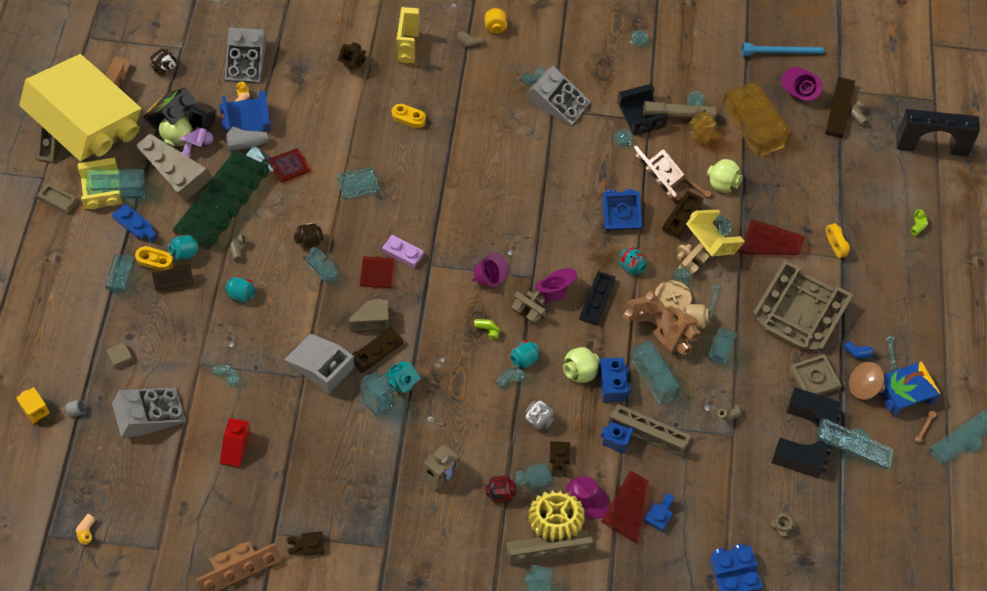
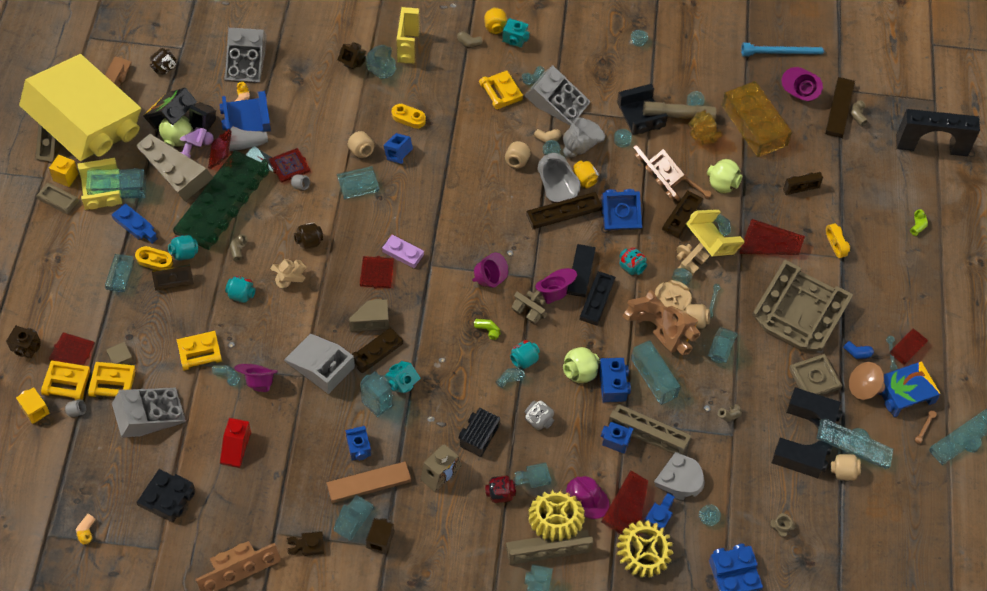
(23, 341): none -> dark brown brick
(63, 170): none -> yellow brick
(66, 374): none -> yellow plate
(72, 349): none -> clear red piece
(111, 374): none -> yellow plate
(167, 495): none -> black plate
(196, 346): none -> yellow plate
(219, 149): none -> clear red piece
(257, 376): none -> magenta piece
(288, 272): none -> tan hips
(297, 180): none -> light grey piece
(327, 271): clear light blue hinge -> none
(352, 517): none -> clear light blue slope
(354, 438): none -> blue brick
(360, 144): none -> tan head
(368, 482): none -> medium nougat tile
(380, 58): none -> clear light blue hair
(380, 535): none -> dark brown brick
(397, 147): none -> blue brick
(479, 431): none -> black brick
(505, 86): none -> yellow plate
(515, 33): none -> teal brick
(517, 154): none -> tan head
(551, 135): none -> tan arm
(551, 147): none -> clear light blue plate
(558, 178): none -> light grey hair
(559, 456): dark brown plate -> none
(564, 210): none -> dark brown plate
(581, 137): none -> light grey hair
(582, 265): none -> black tile
(586, 174): none -> yellow head
(650, 554): none -> light yellow gear
(681, 477): none -> light grey slope
(709, 515): none -> clear light blue tile
(803, 183): none -> dark brown plate
(846, 467): none -> tan head
(908, 346): none -> clear red tile

